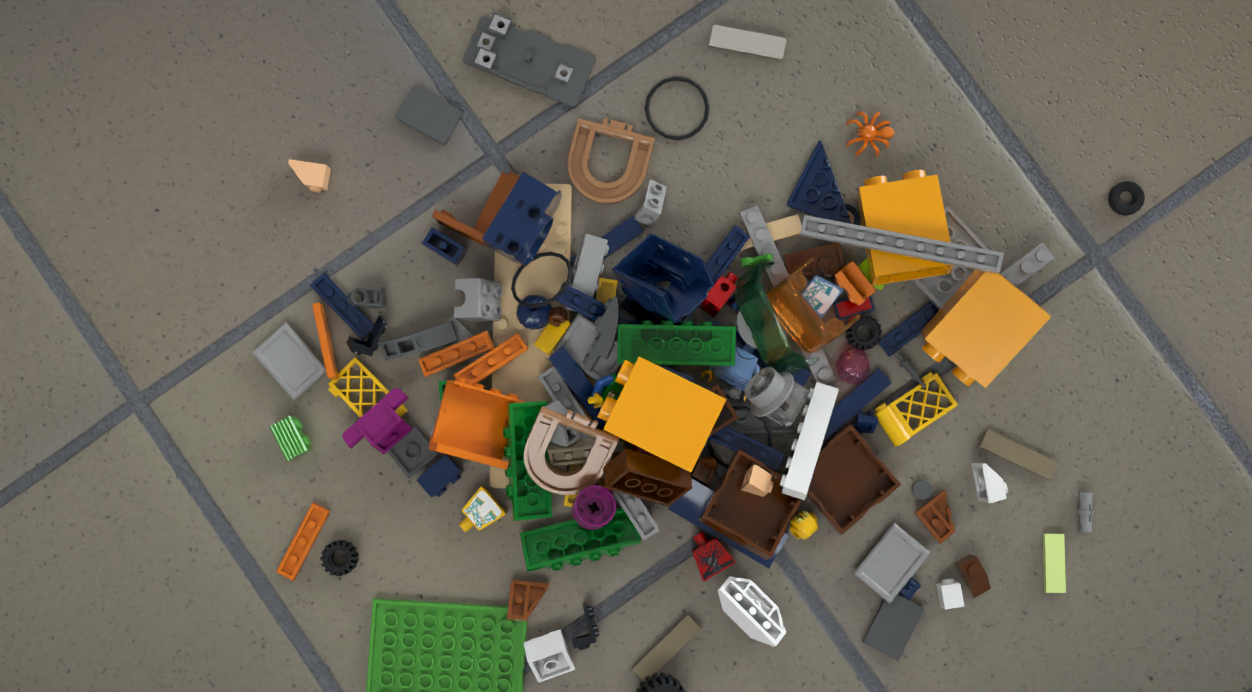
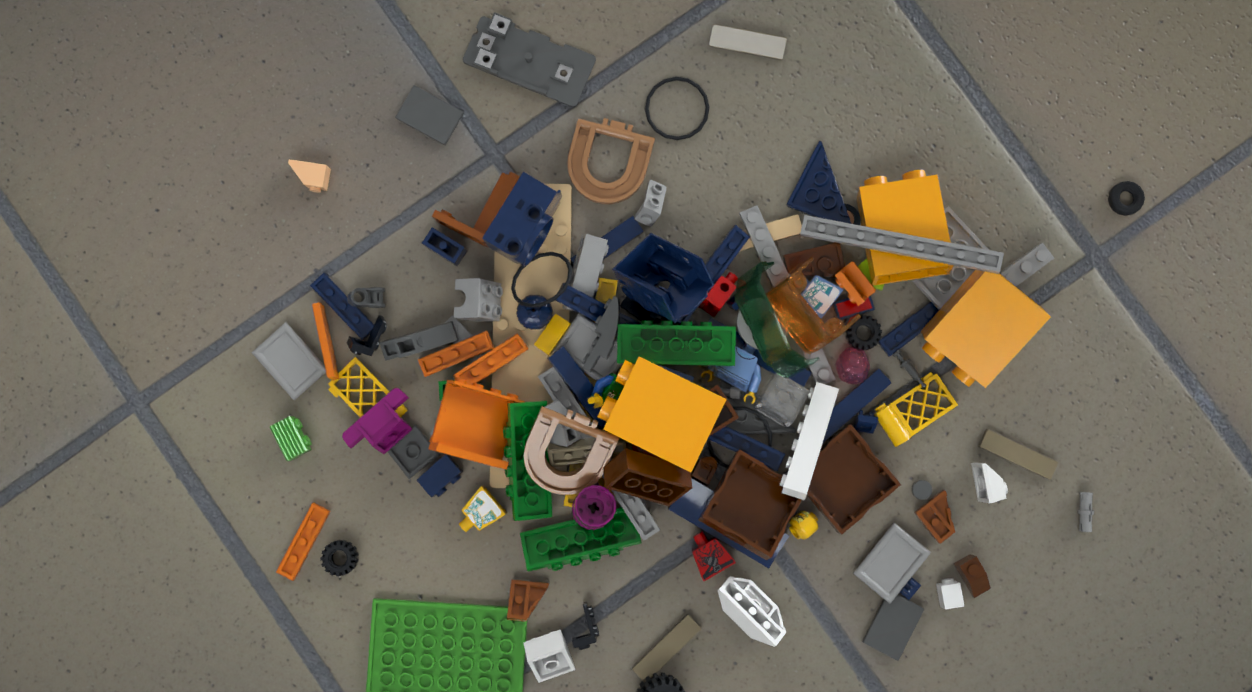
(557, 316): reddish brown piece -> none
(753, 261): bright green bar -> none
(757, 481): light nougat slope -> none
(768, 391): light grey piece -> none
(869, 133): orange animal -> none
(1054, 563): yellowish green tile -> none

